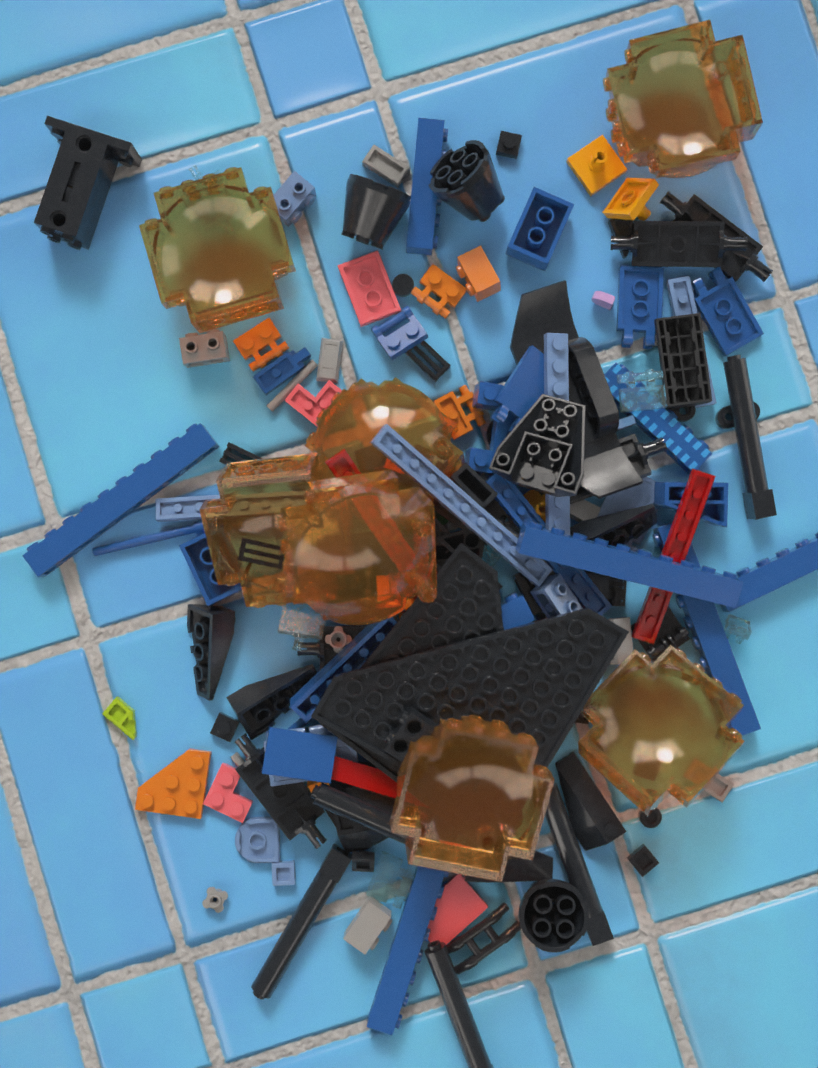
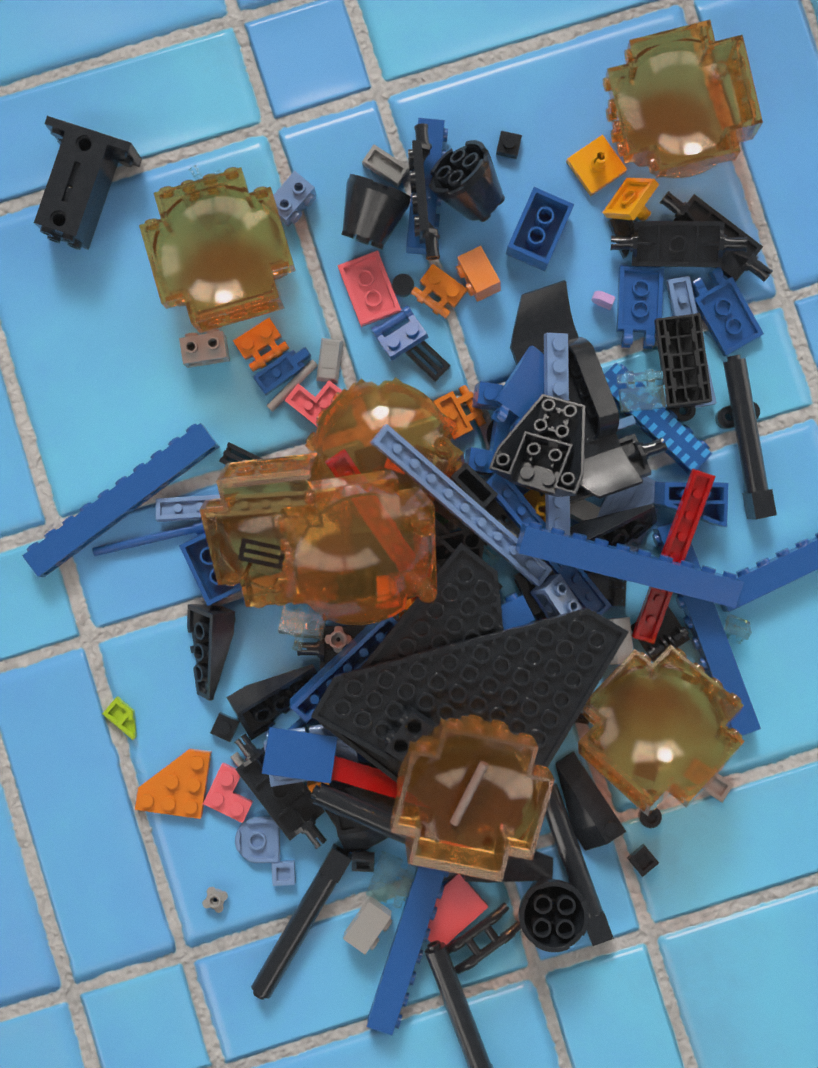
(422, 227): none -> black plate
(469, 792): none -> light grey bar

